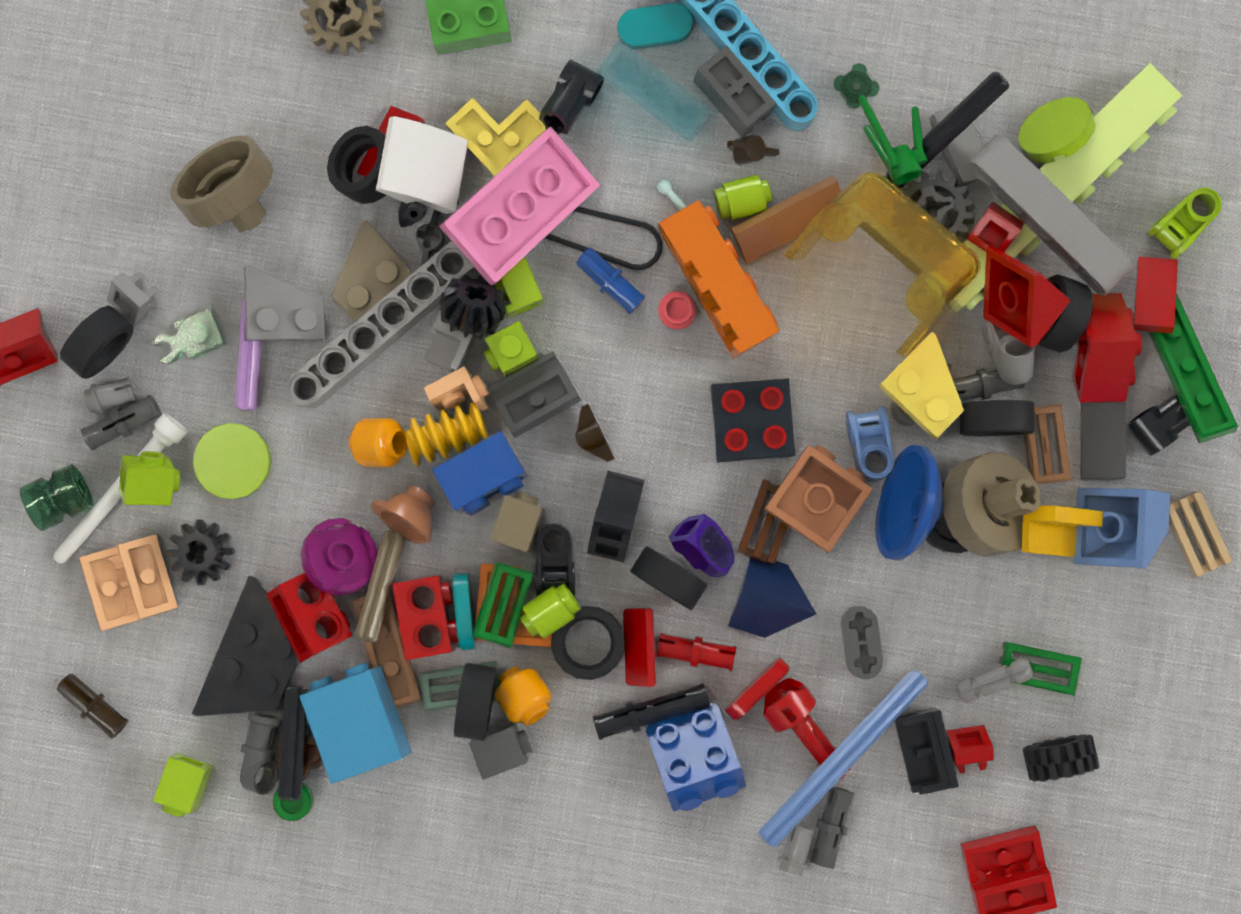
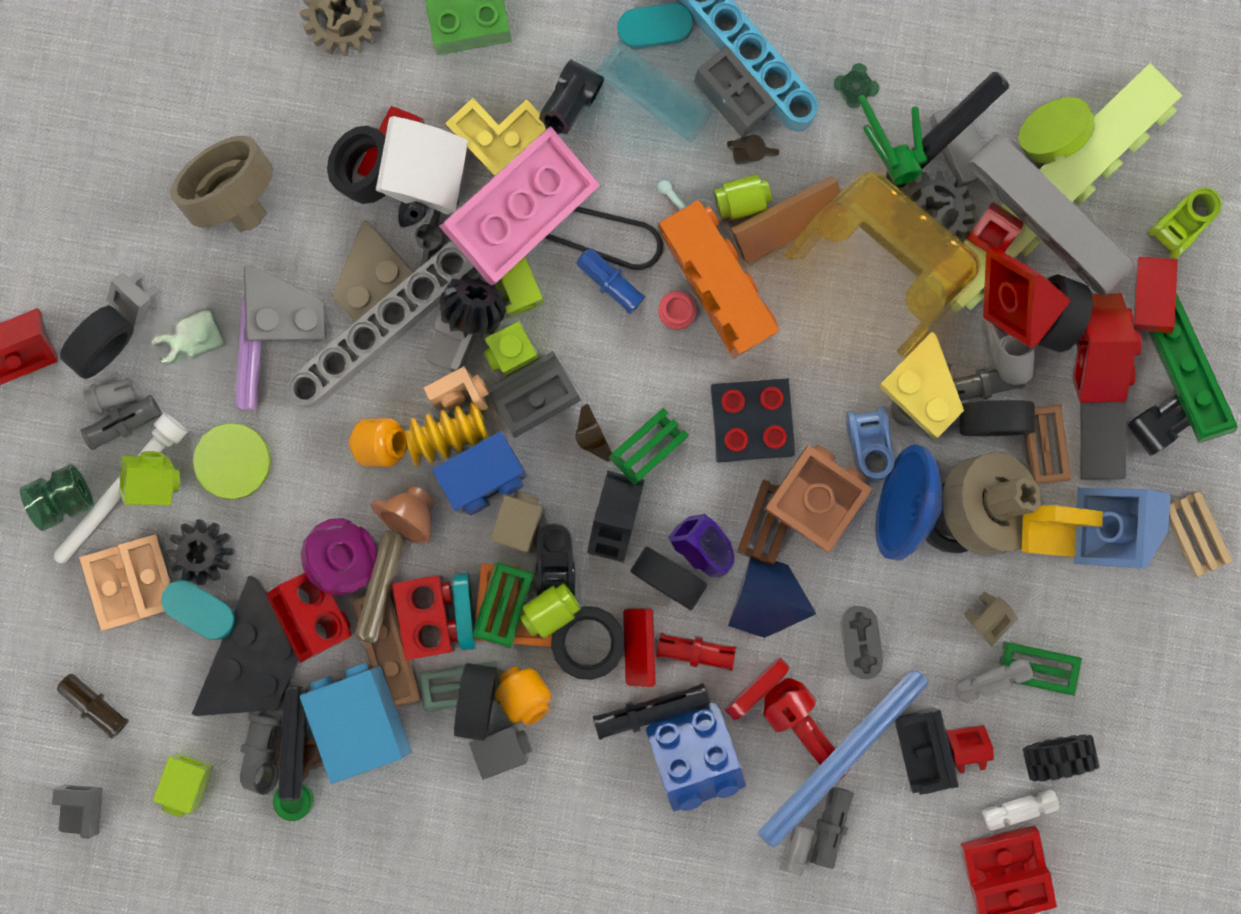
(79, 809): none -> dark grey panel
(198, 610): none -> teal tile
(669, 427): none -> green tile
(994, 620): none -> dark tan tile
(1020, 809): none -> white axle

